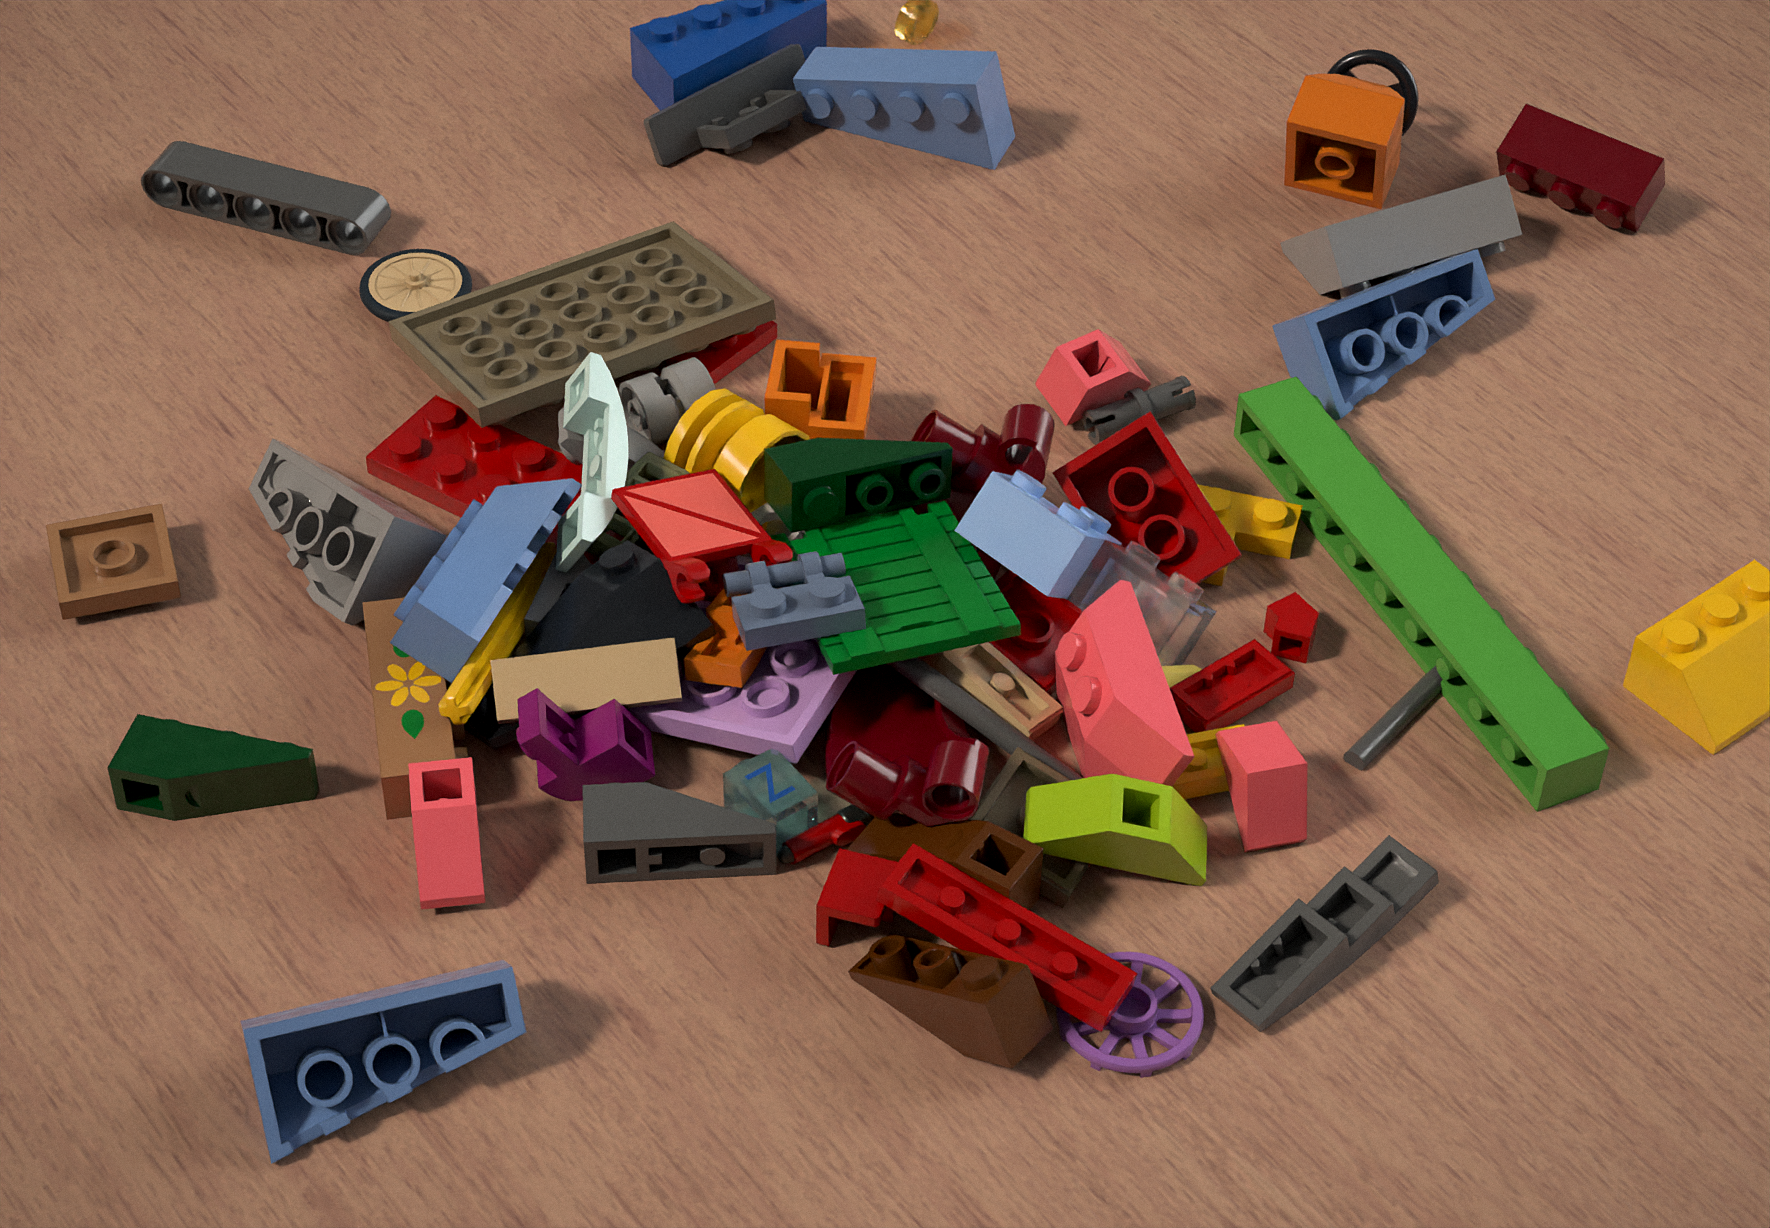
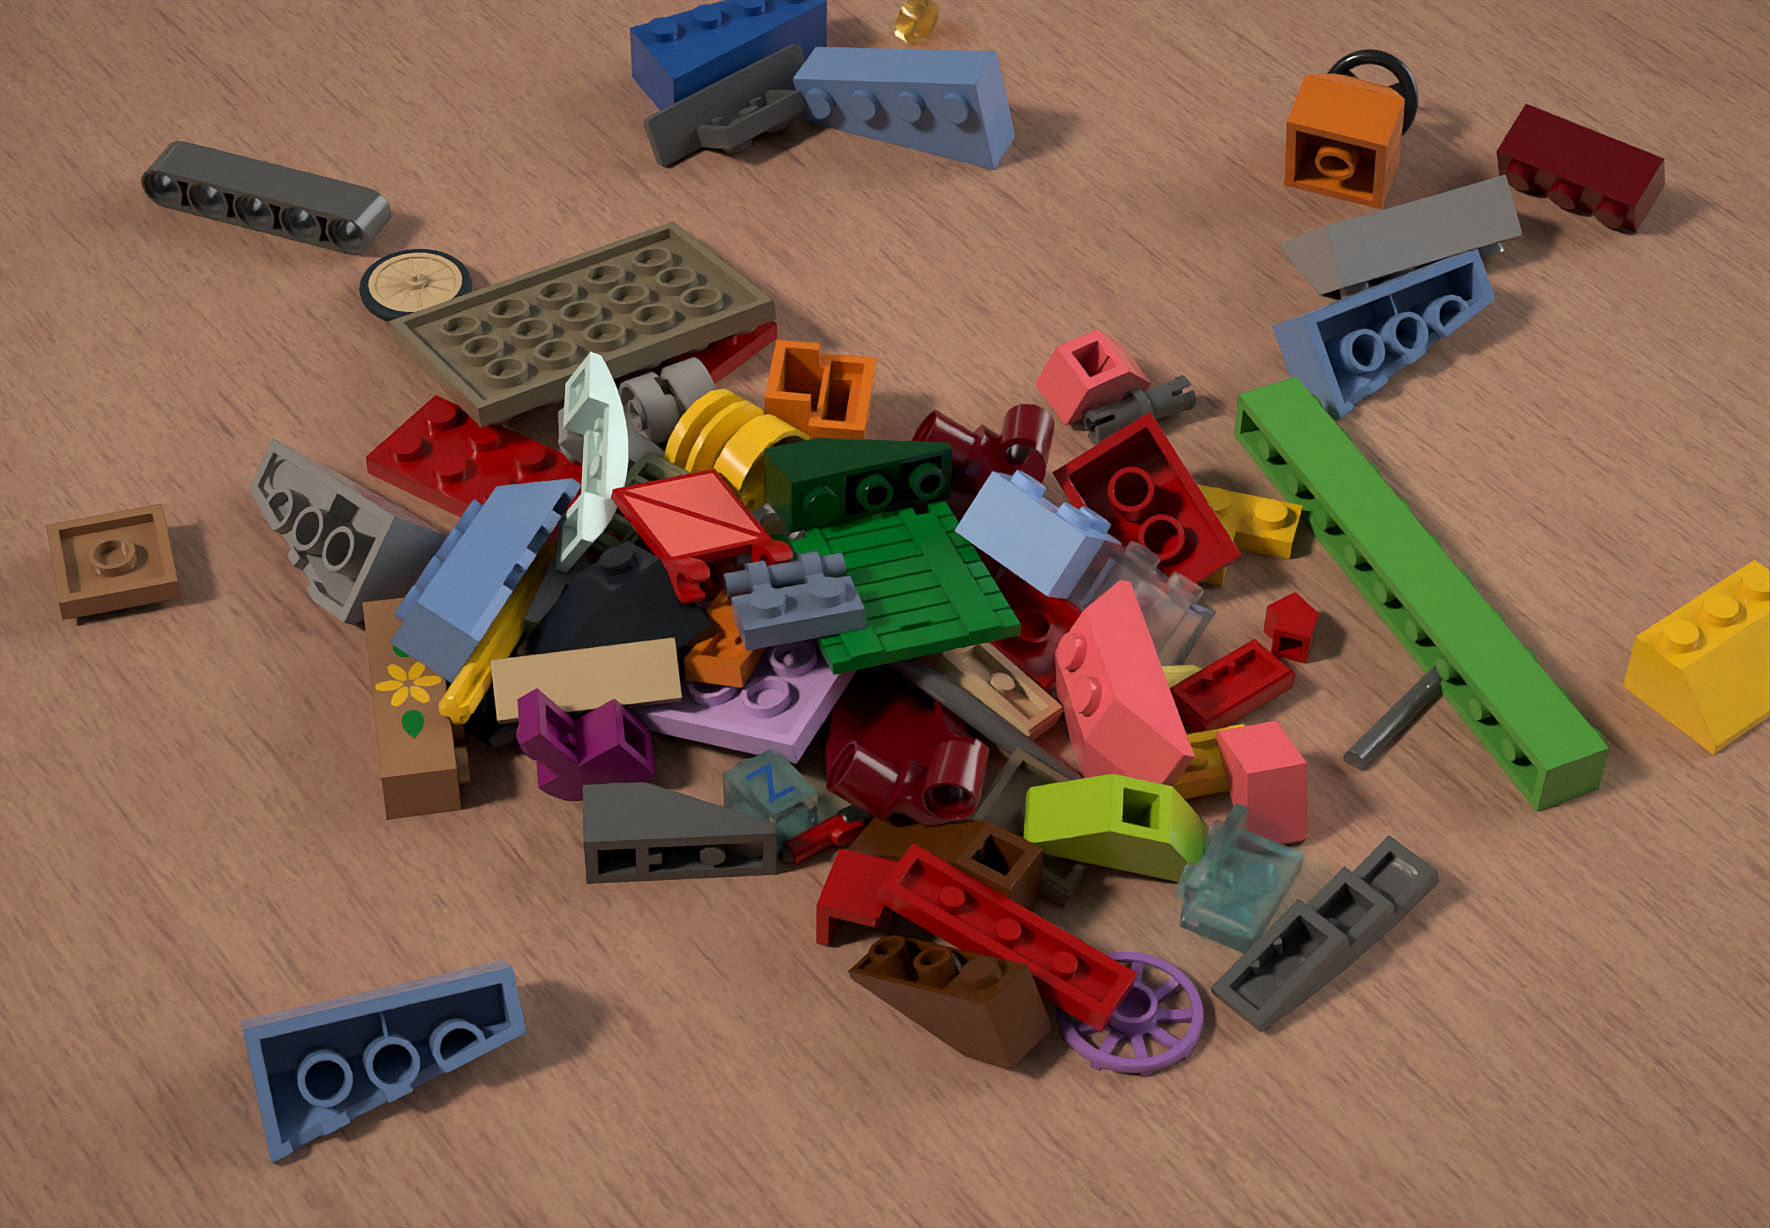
(201, 771): dark green slope -> none
(446, 833): coral slope -> none
(1236, 883): none -> clear light blue bracket

